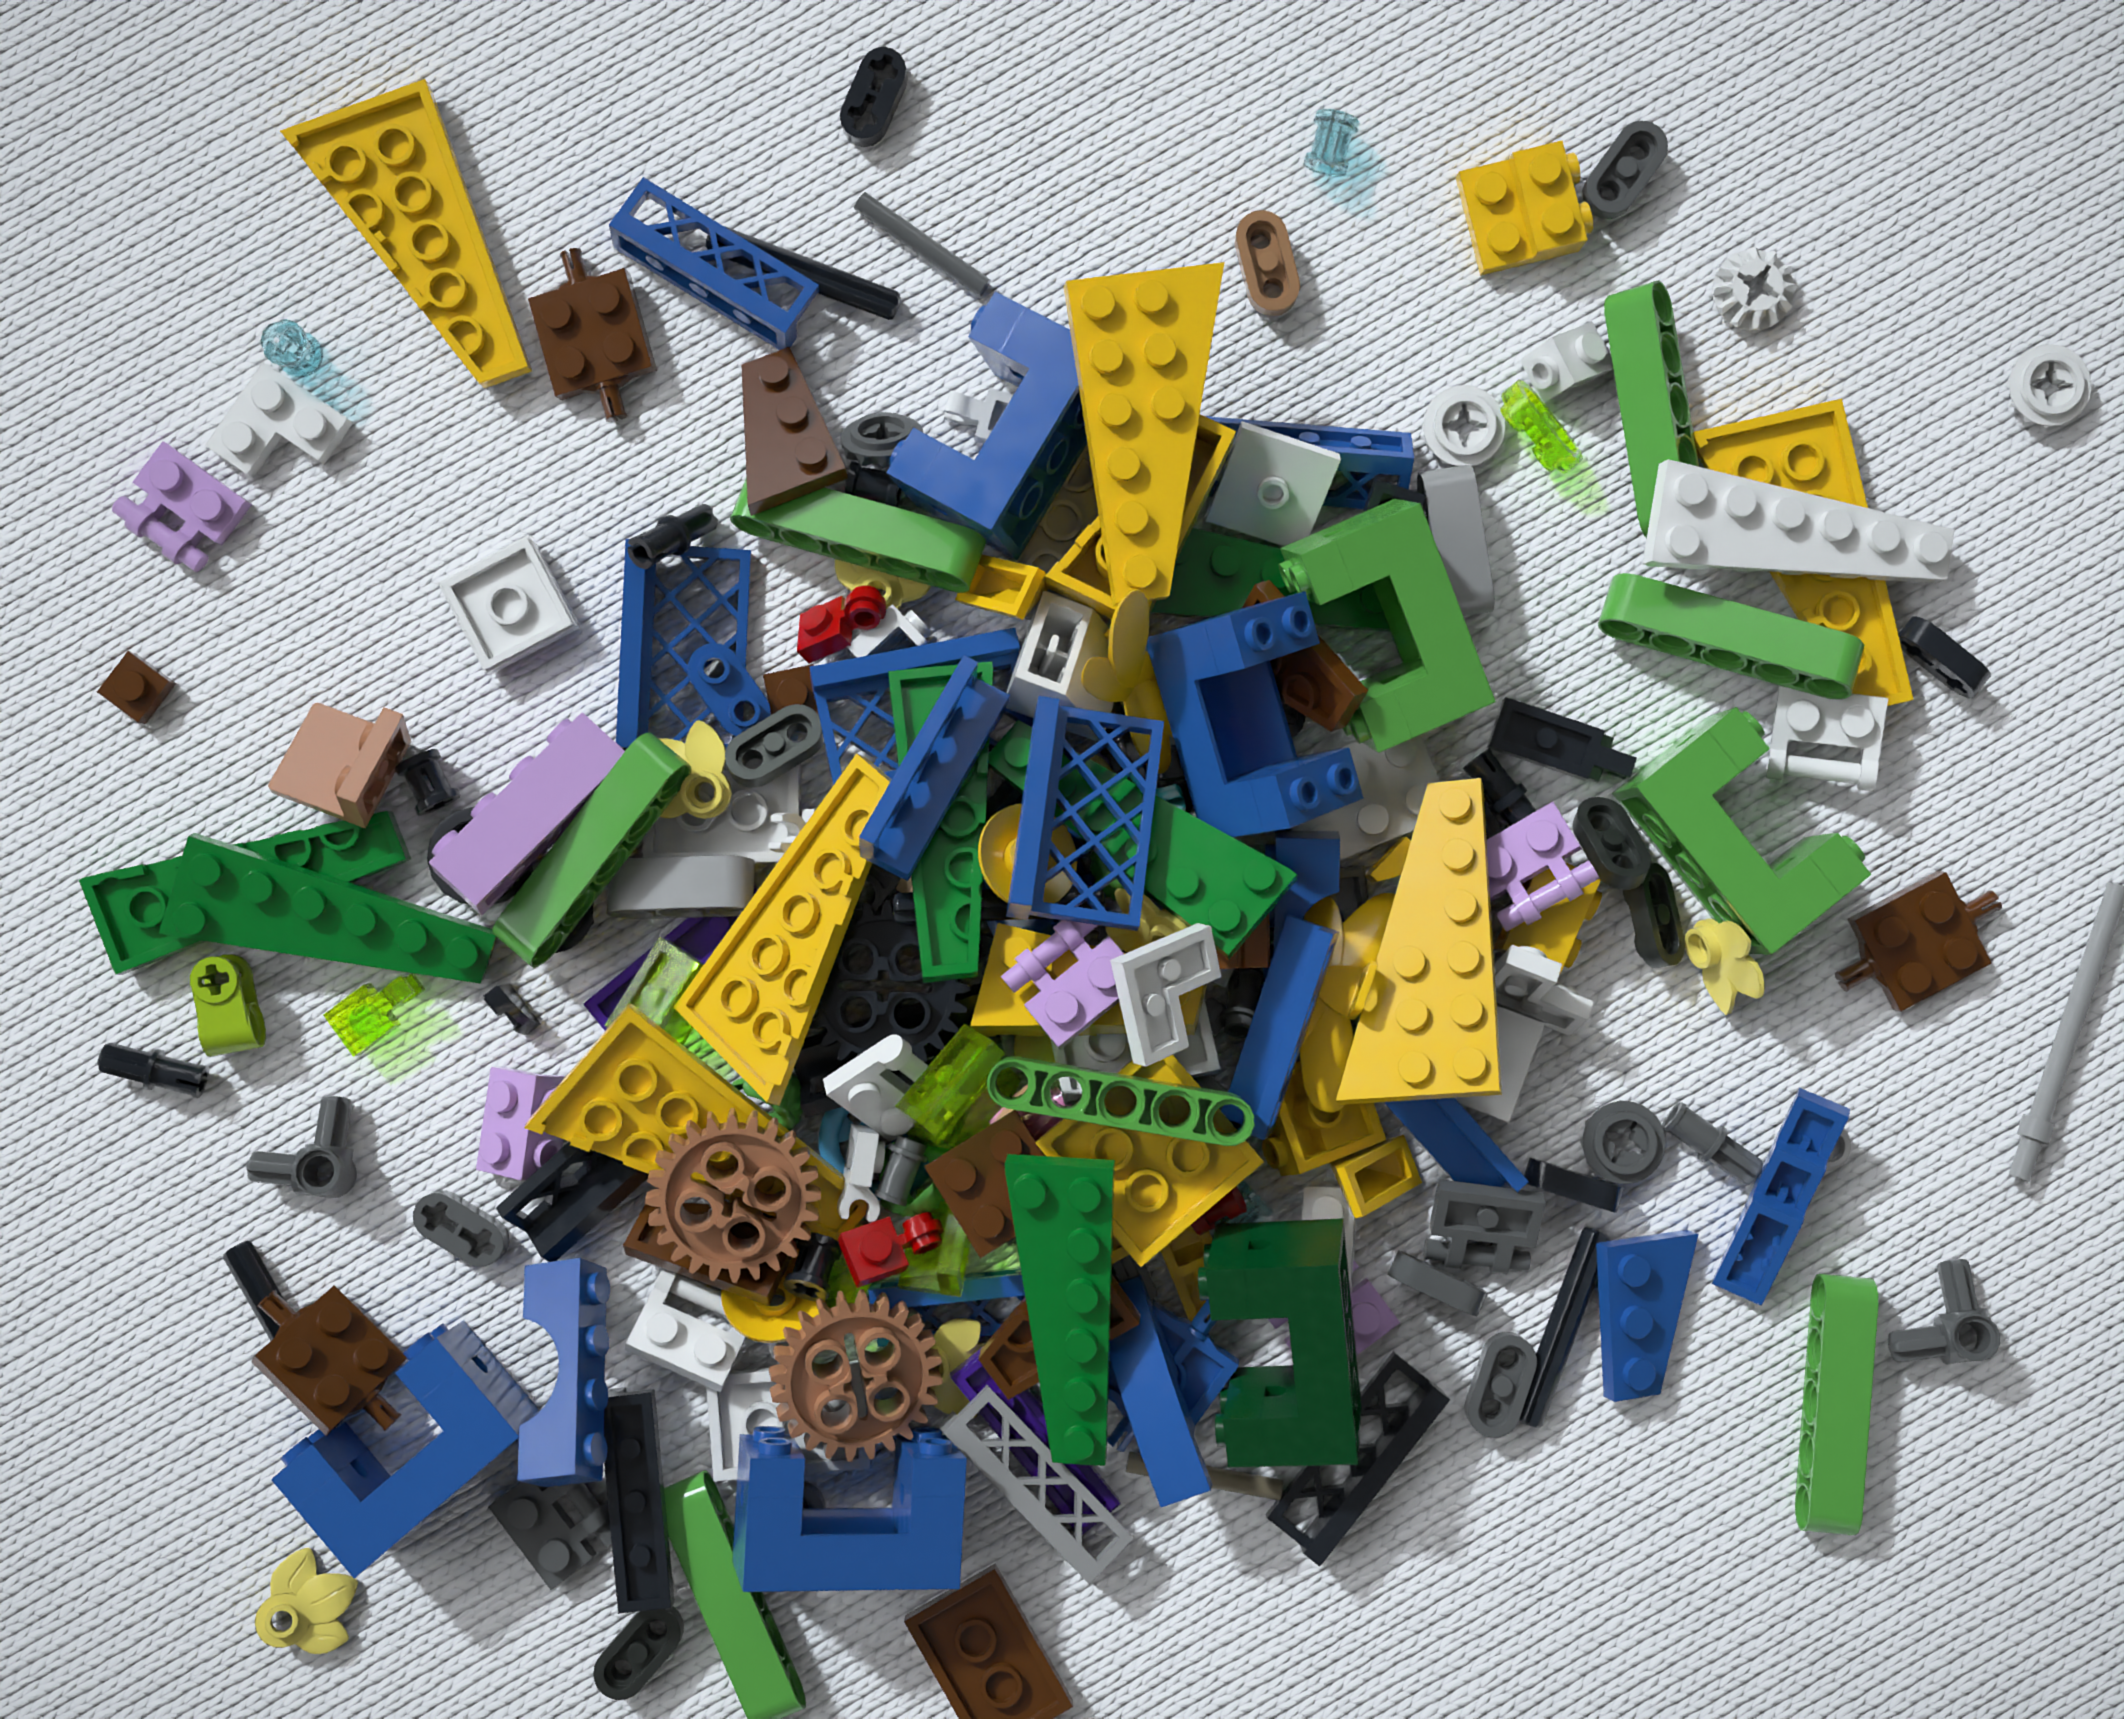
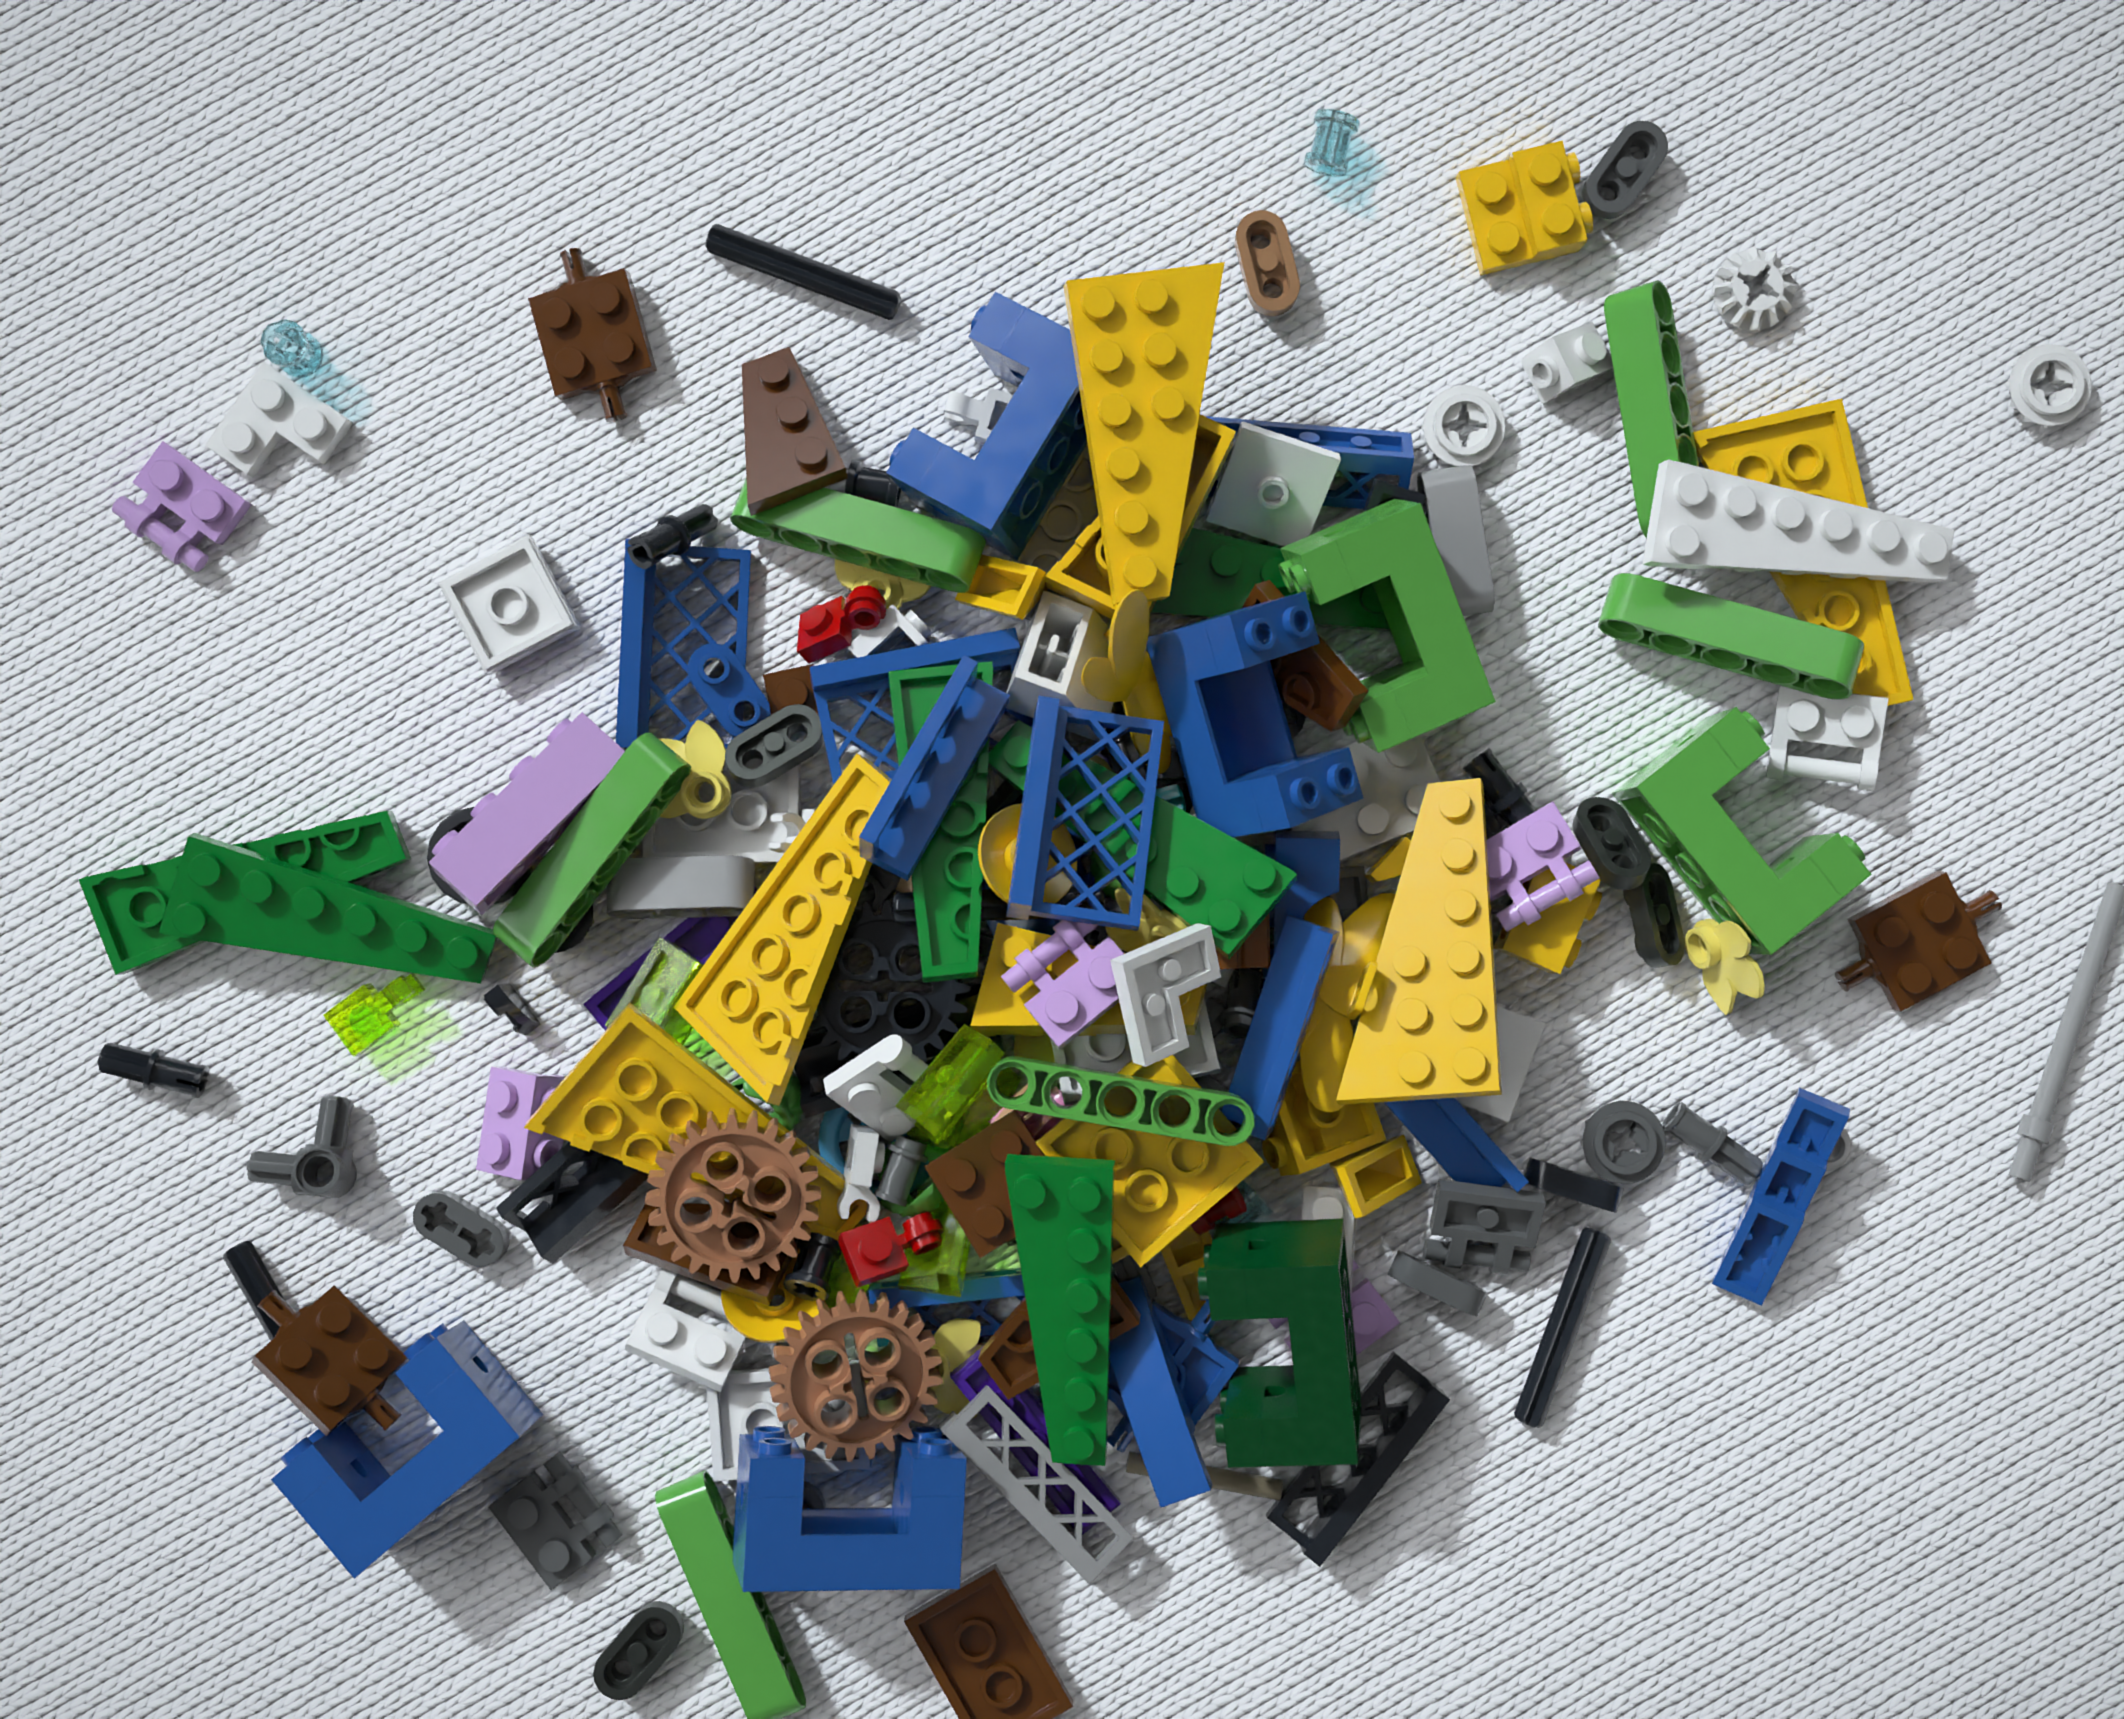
(136, 687): reddish brown plate -> none
(229, 1011): lime piece -> none
(310, 1600): light yellow plate -> none
(342, 762): nougat bracket -> none
(407, 197): yellow wing -> none
(428, 764): black bush -> none
(567, 1435): arch -> none
(637, 1502): black fence -> none
(704, 281): blue fence -> none
(863, 91): black beam -> none
(864, 437): dark grey gear -> none
(922, 244): dark grey bar -> none
(1503, 1383): dark grey plate -> none
(1527, 411): clear neon green plate -> none
(1528, 987): white plate -> none
(1557, 743): black hinge -> none
(1639, 1309): blue wing -> none
(1836, 1404): bright green beam -> none
(1943, 657): black beam -> none
(1943, 1337): dark grey axle -> none

